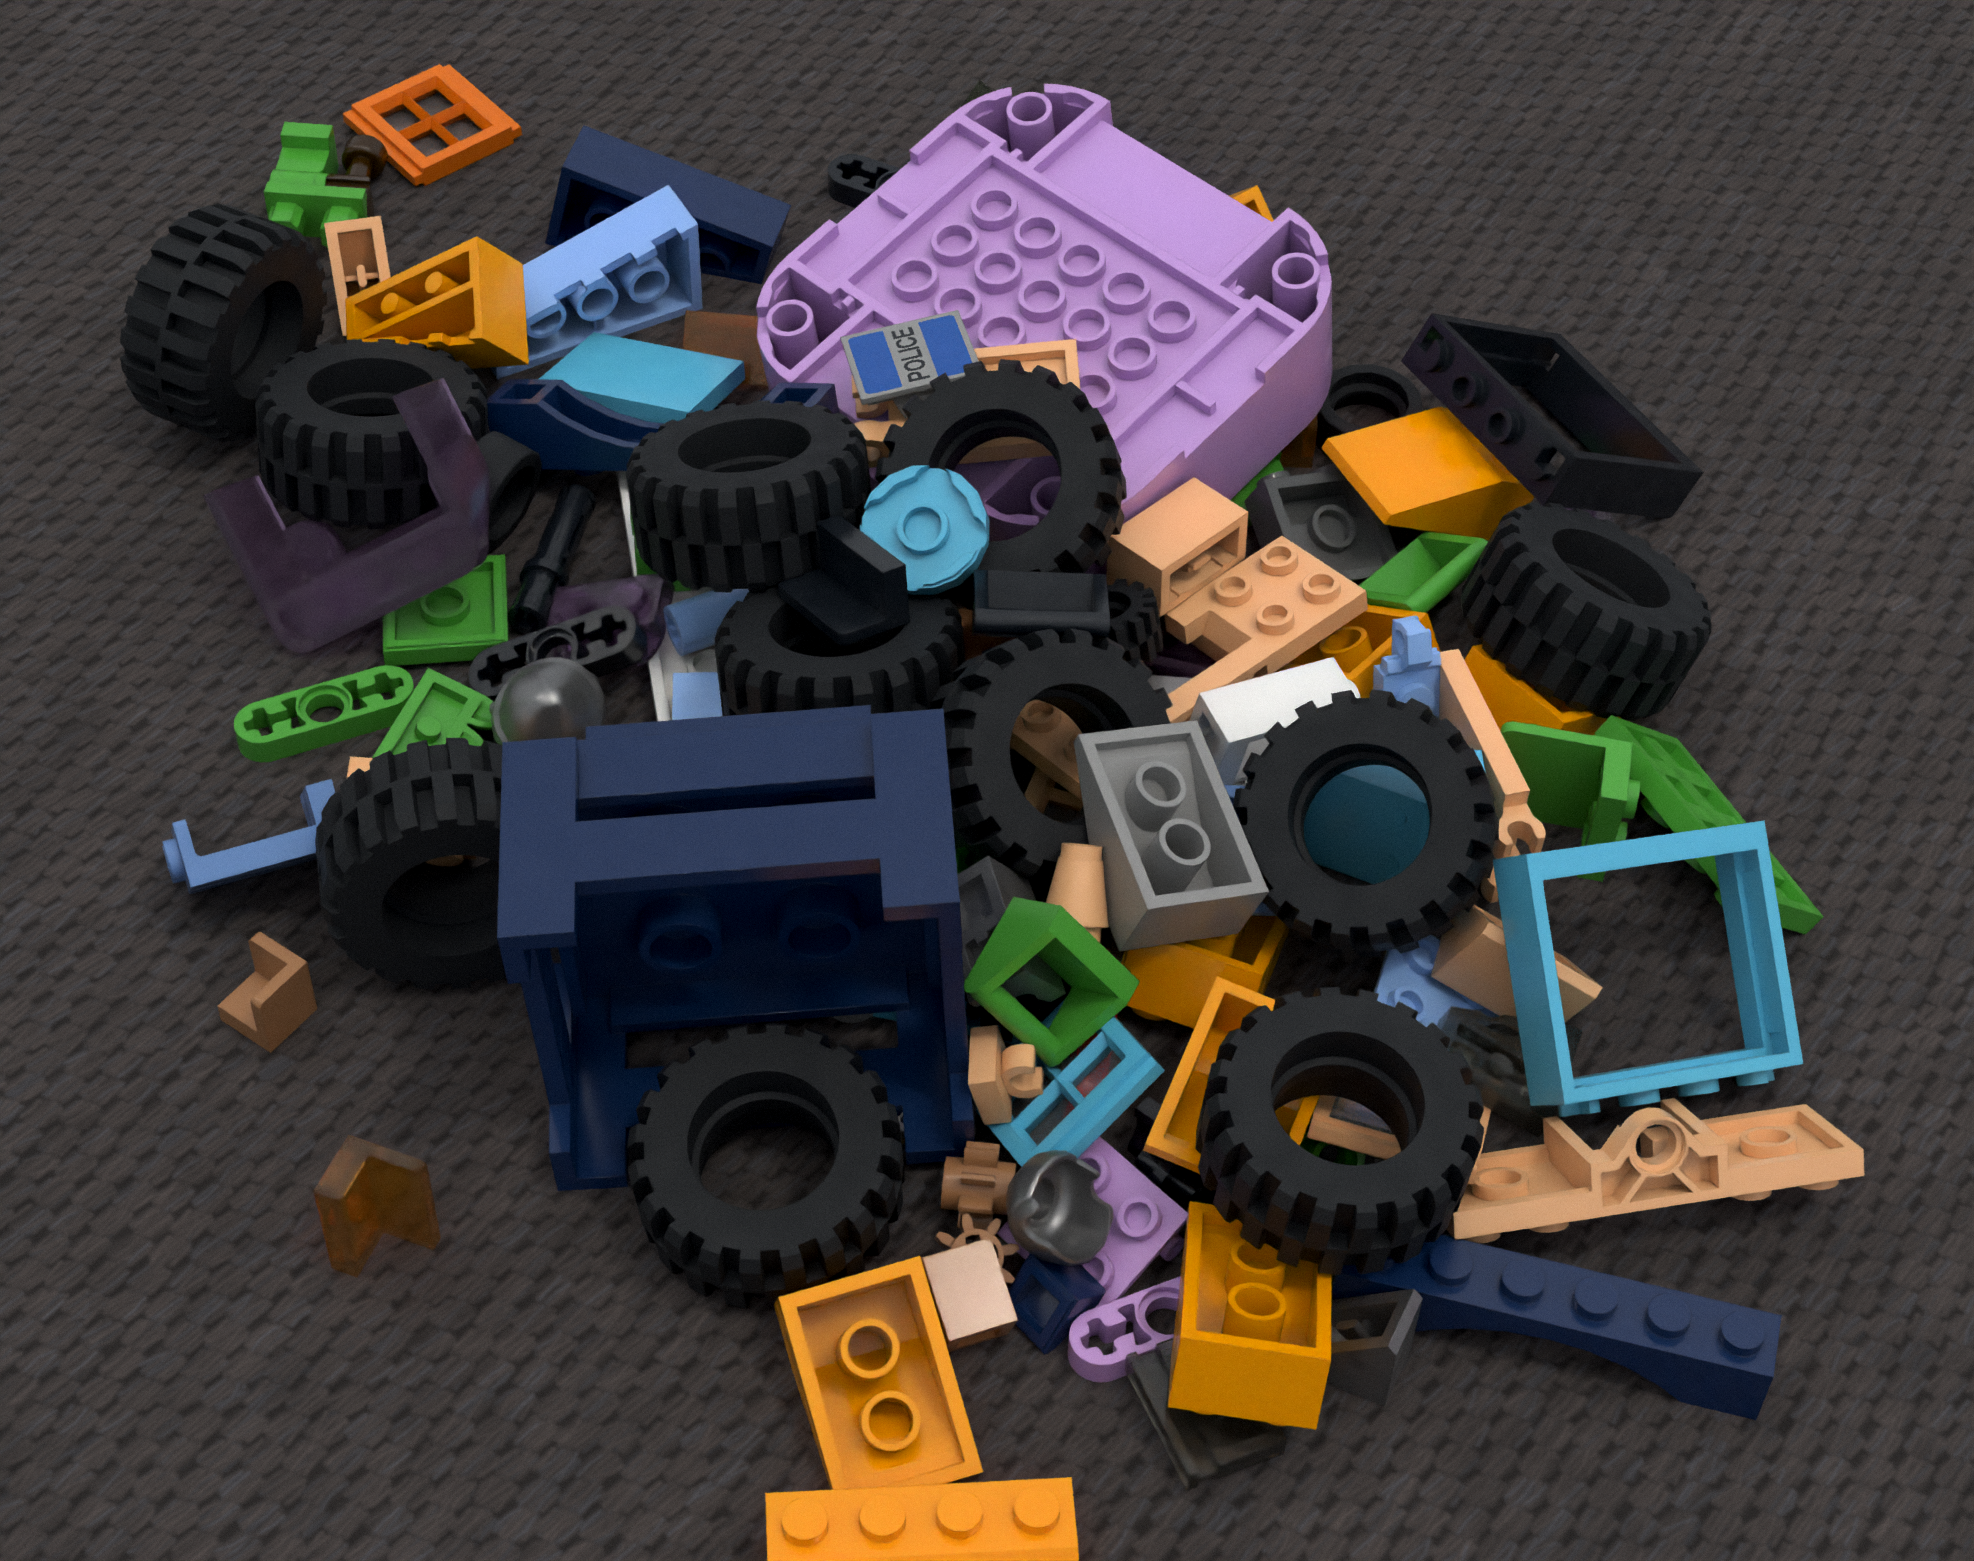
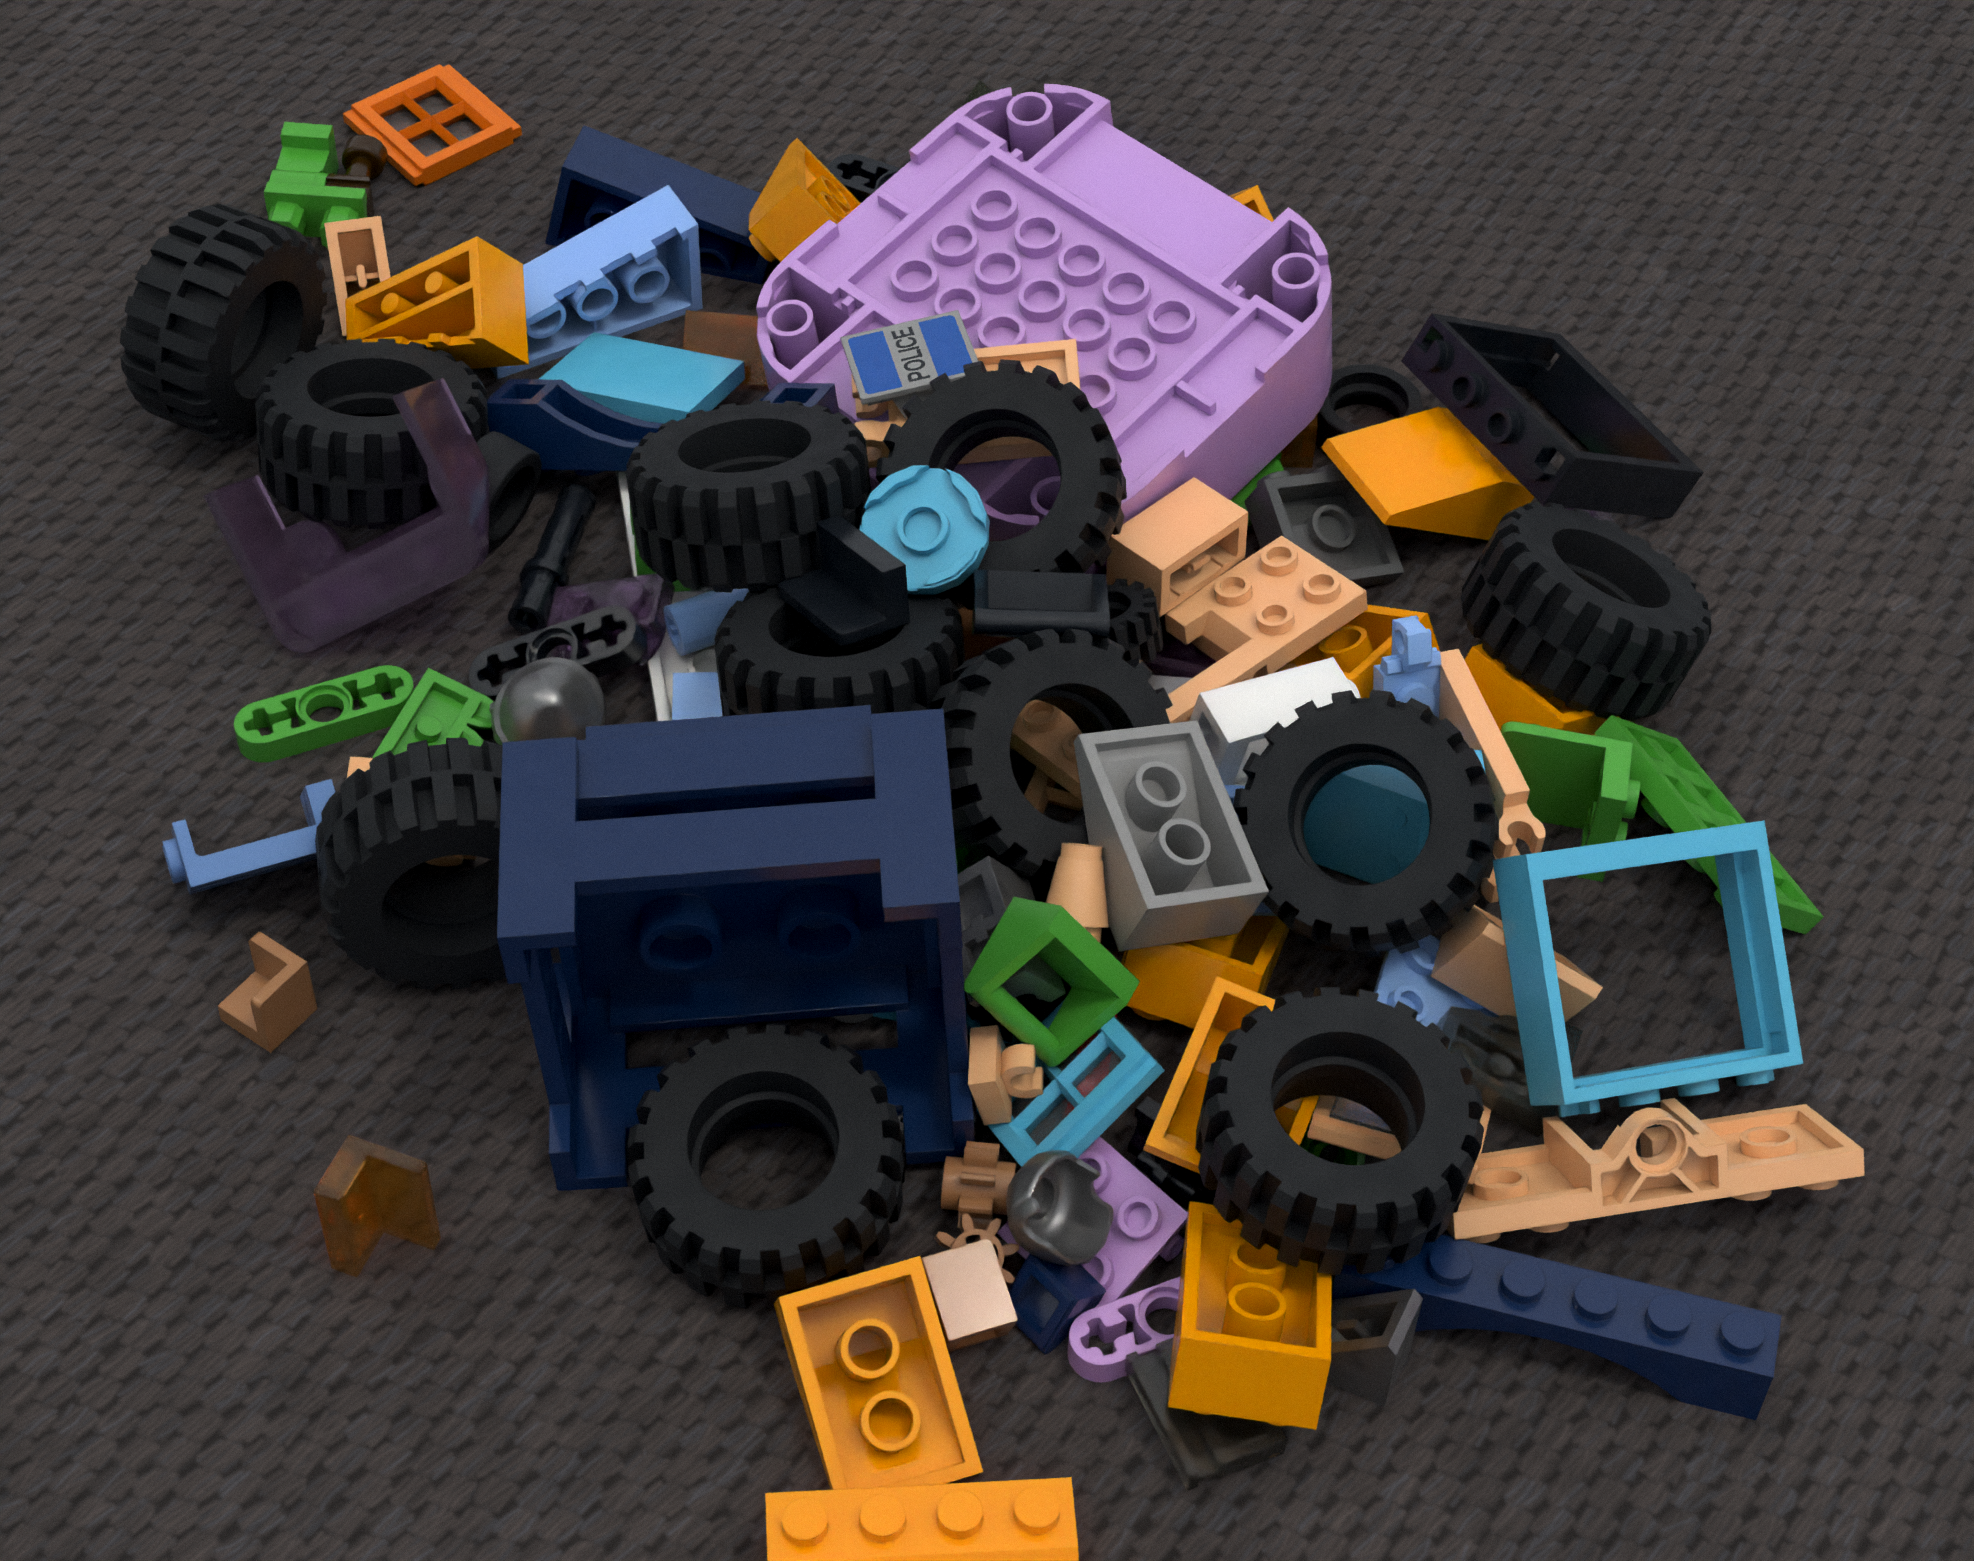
(451, 621): bright green plate -> none
(796, 203): none -> light orange slope
(1423, 571): bright green tile -> none

